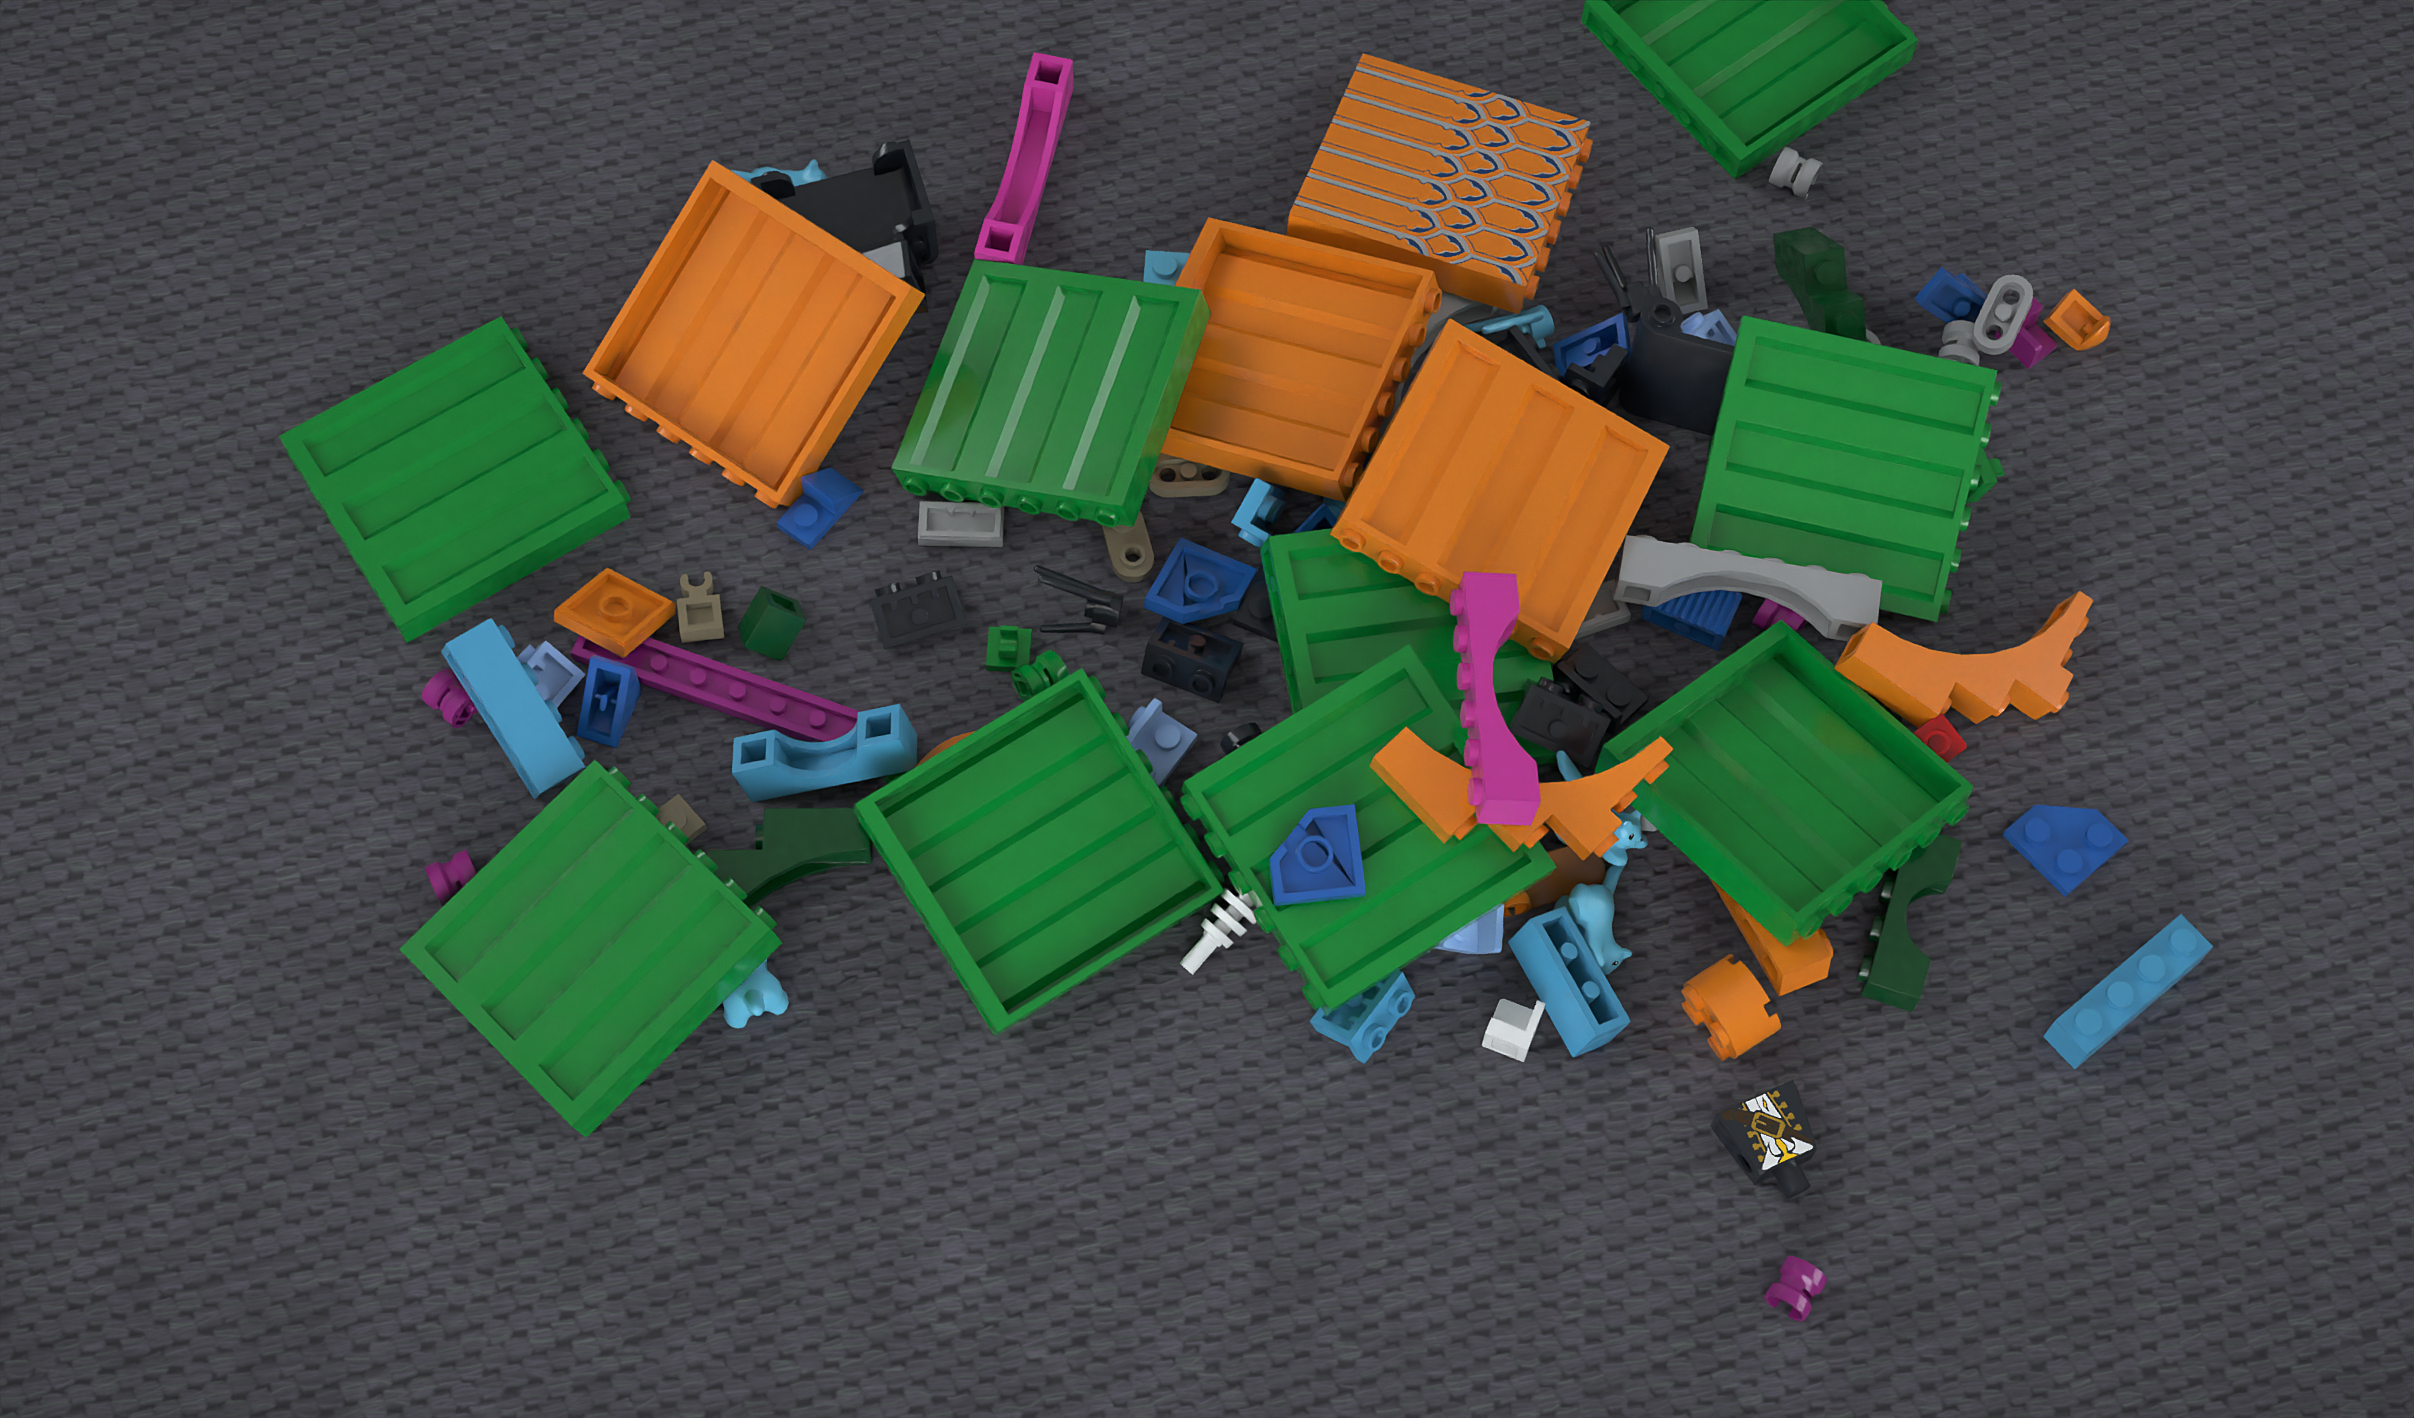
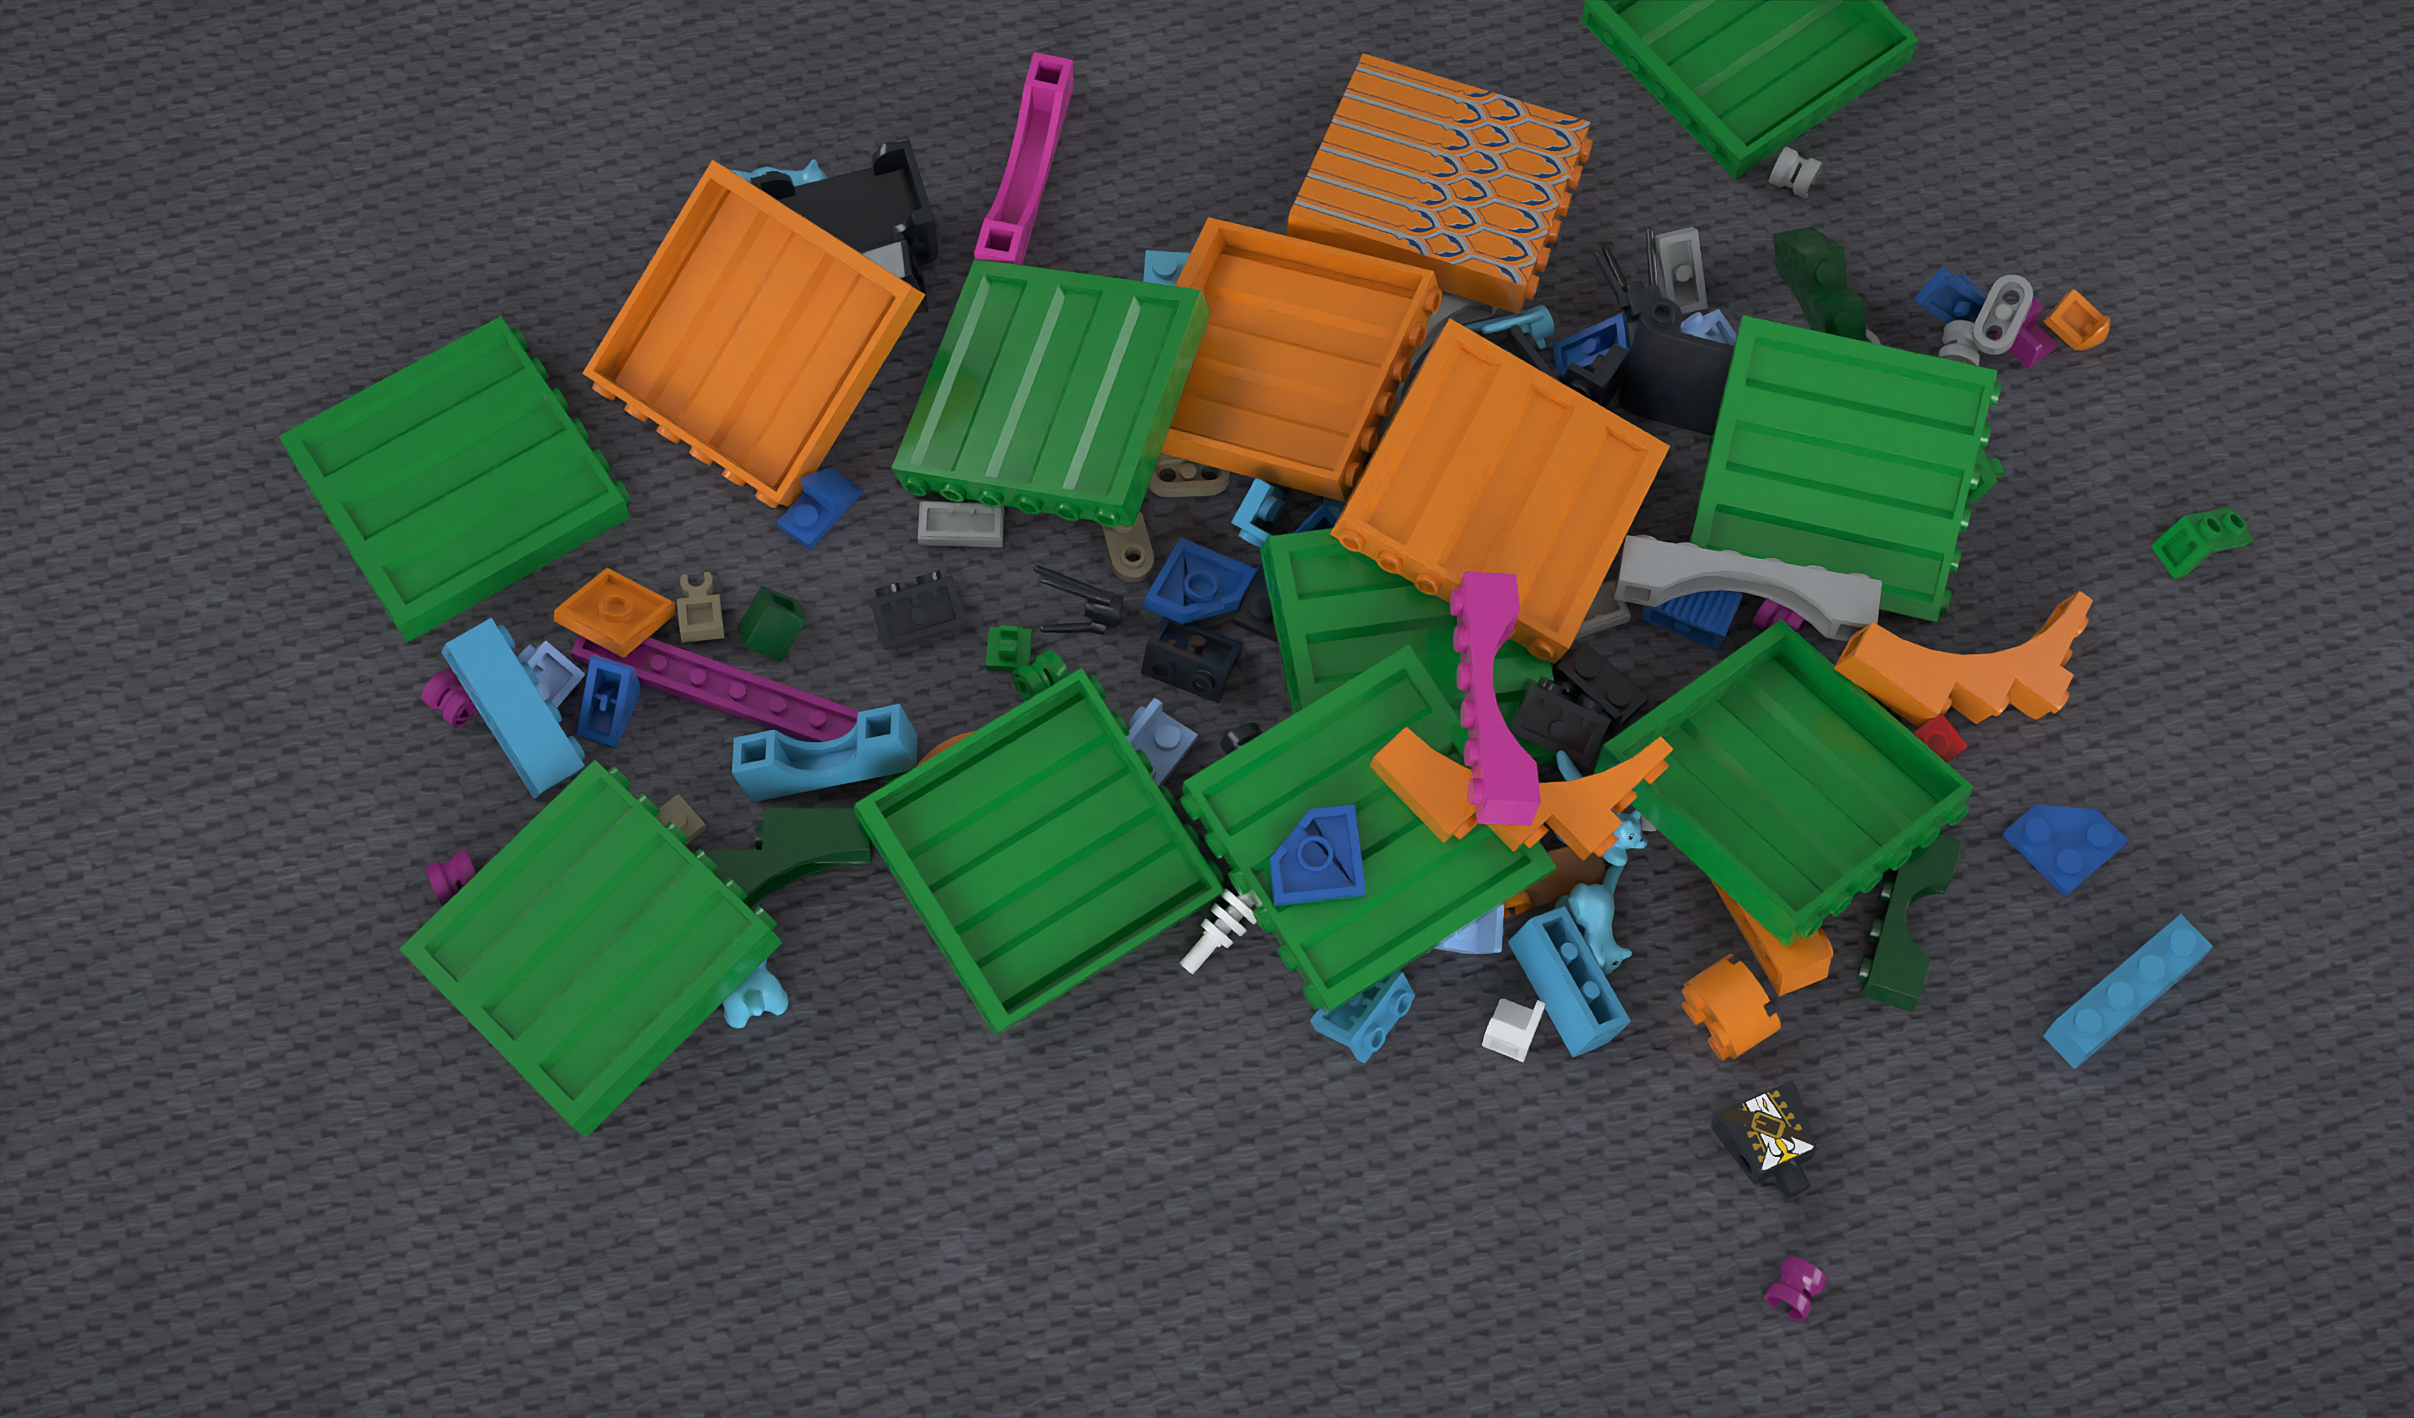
(2197, 537): none -> green bracket

